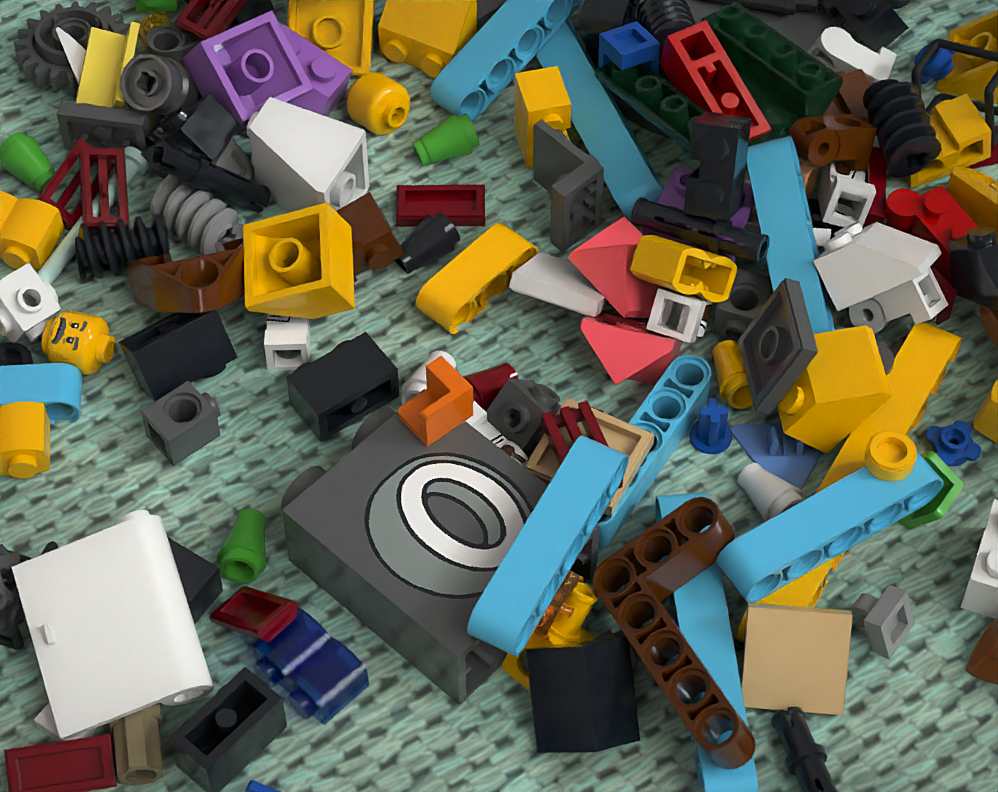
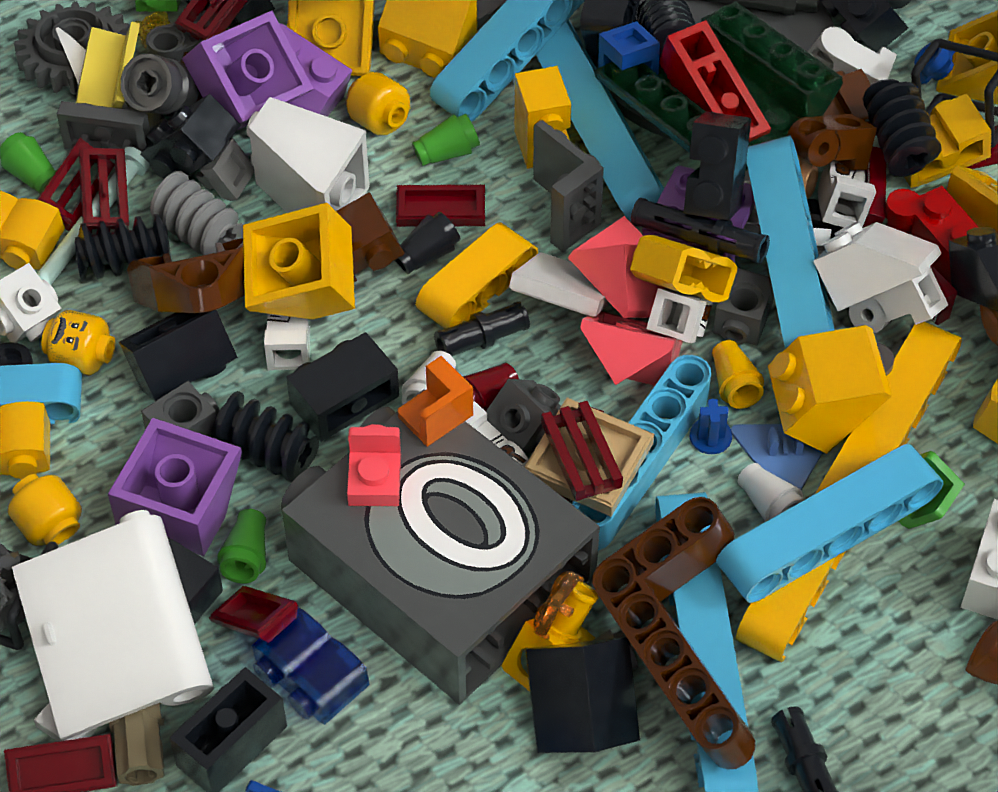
(44, 509): none -> yellow head
(181, 480): none -> medium lavender slope
(197, 172): black pin -> none
(263, 439): none -> black piece
(374, 466): none -> coral bracket
(482, 329): none -> black pin
(547, 546): medium azure beam -> none
(777, 346): dark grey plate -> none
(796, 658): tan tile -> none
(885, 619): light grey tile -> none
(890, 455): yellow tile -> none
(950, 453): blue plate -> none

